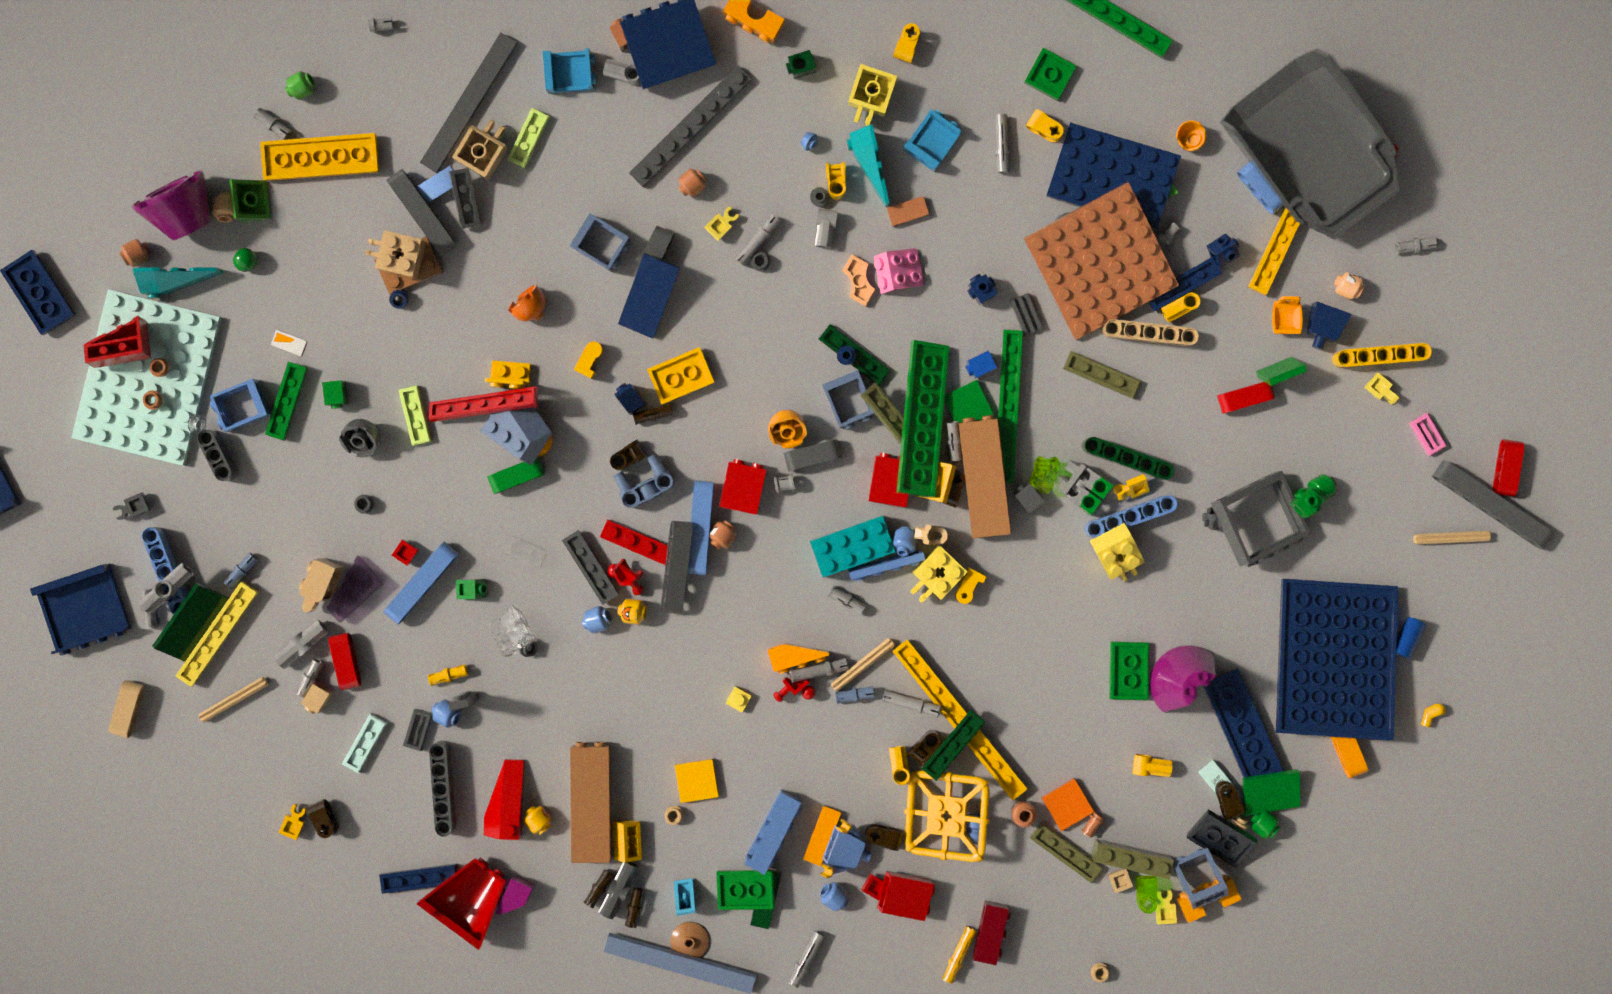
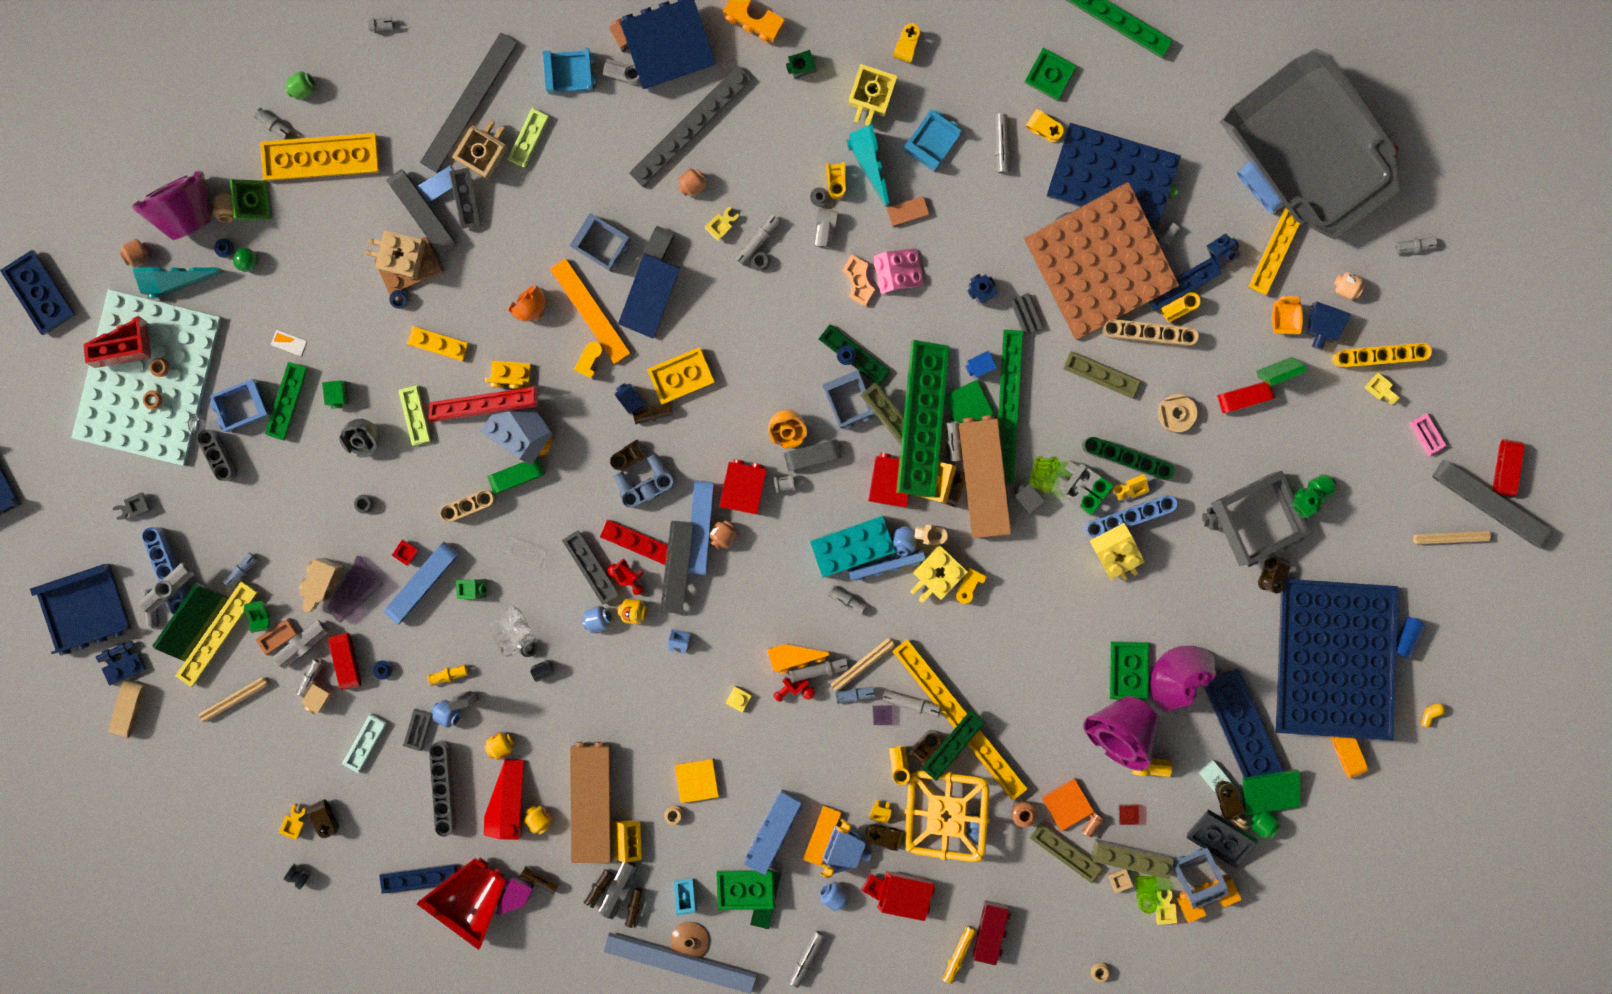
(124, 668): none -> dark blue plate
(229, 248): none -> dark blue plate
(258, 616): none -> green bracket
(277, 636): none -> nougat tile
(297, 877): none -> black wheel
(388, 669): none -> dark blue plate
(438, 343): none -> yellow plate
(458, 506): none -> tan beam
(499, 745): none -> yellow head
(539, 879): none -> dark brown pin
(542, 670): none -> black brick
(590, 311): none -> light orange tile
(679, 640): none -> medium blue tile
(809, 141): medium blue plate -> none
(880, 814): none -> yellow tile
(882, 714): none -> clear purple tile
(1125, 731): none -> magenta cone
(1128, 814): none -> clear red tile
(1186, 419): none -> tan plate
(1191, 135): light orange hair -> none
(1275, 572): none -> dark brown piece

